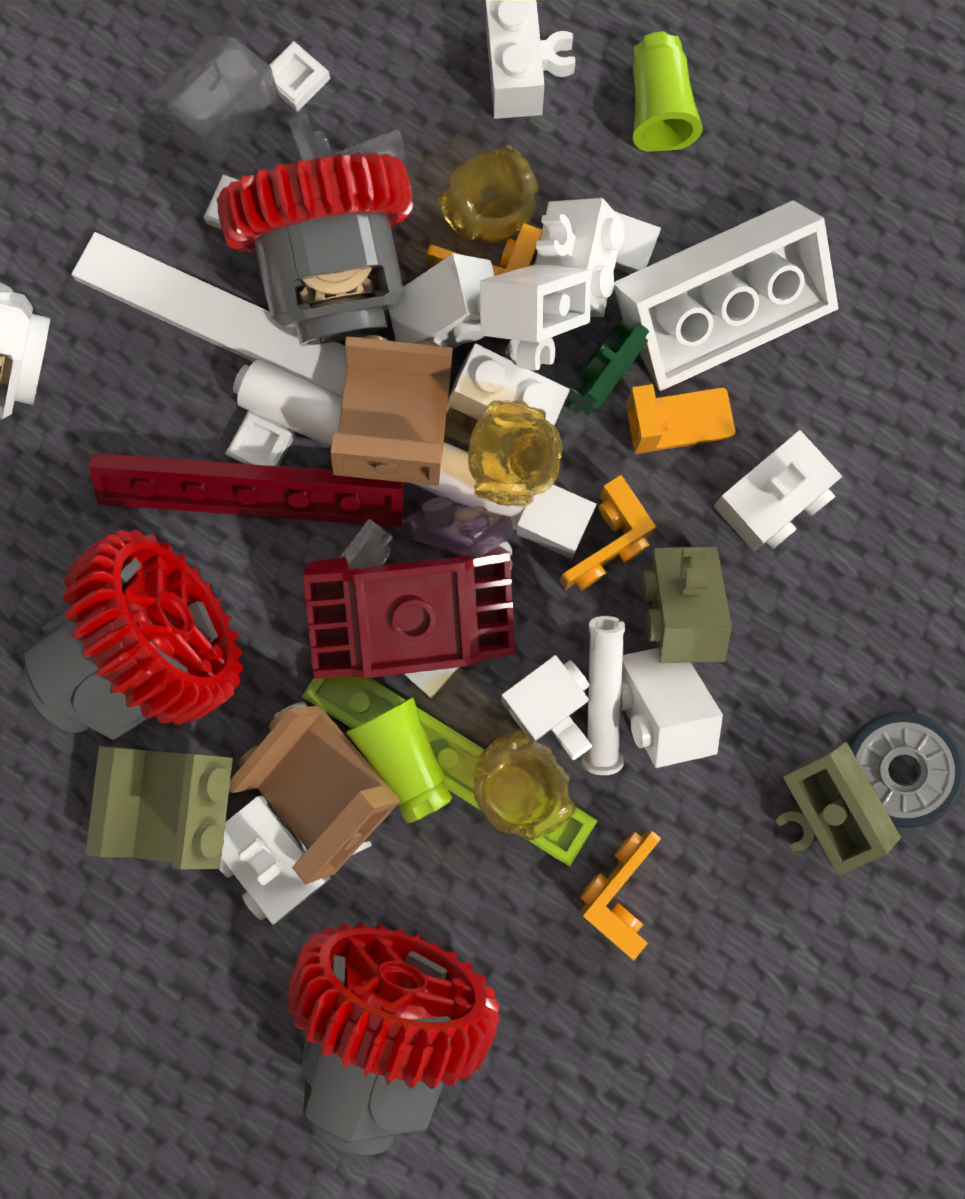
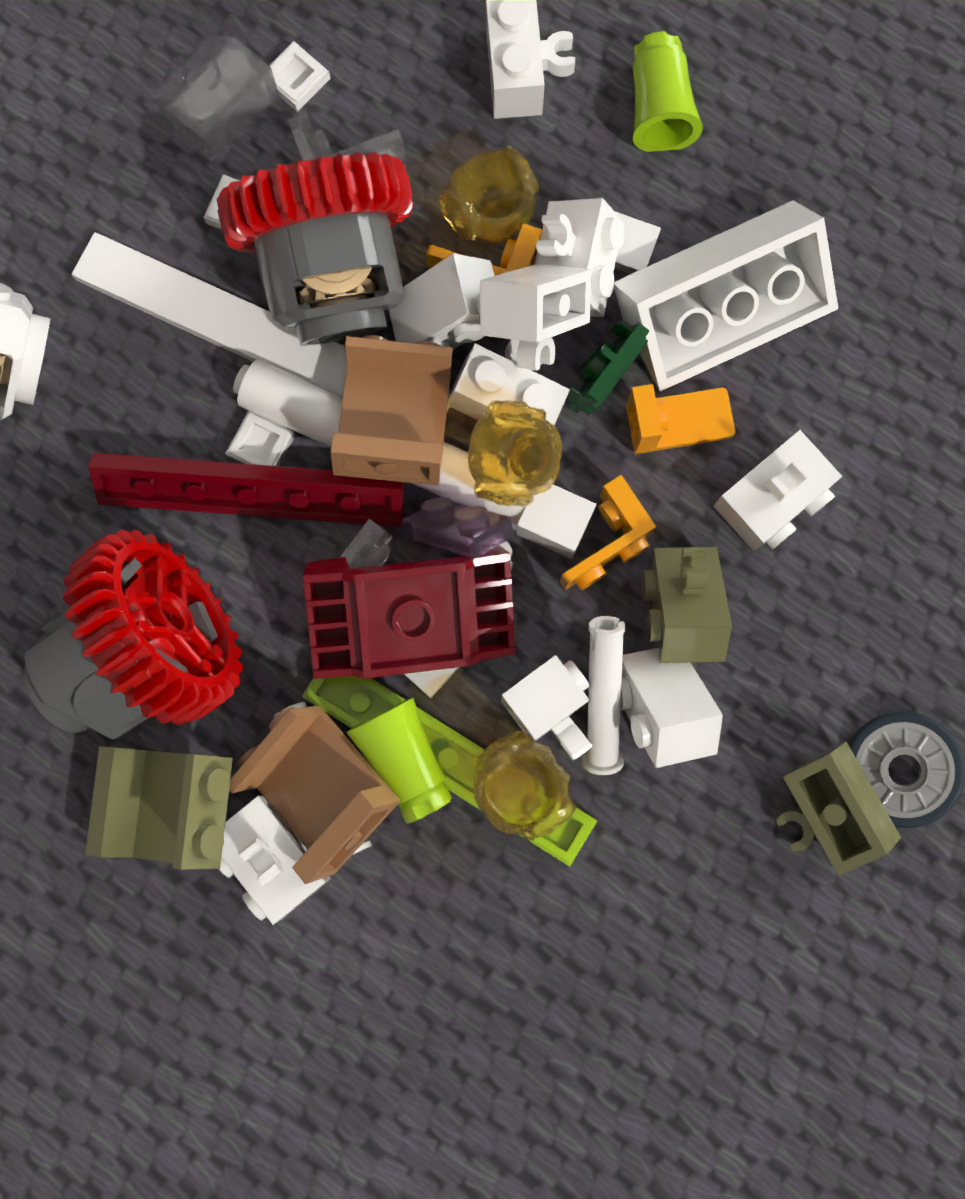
(384, 1032): red piece -> none
(619, 923): light orange bracket -> none

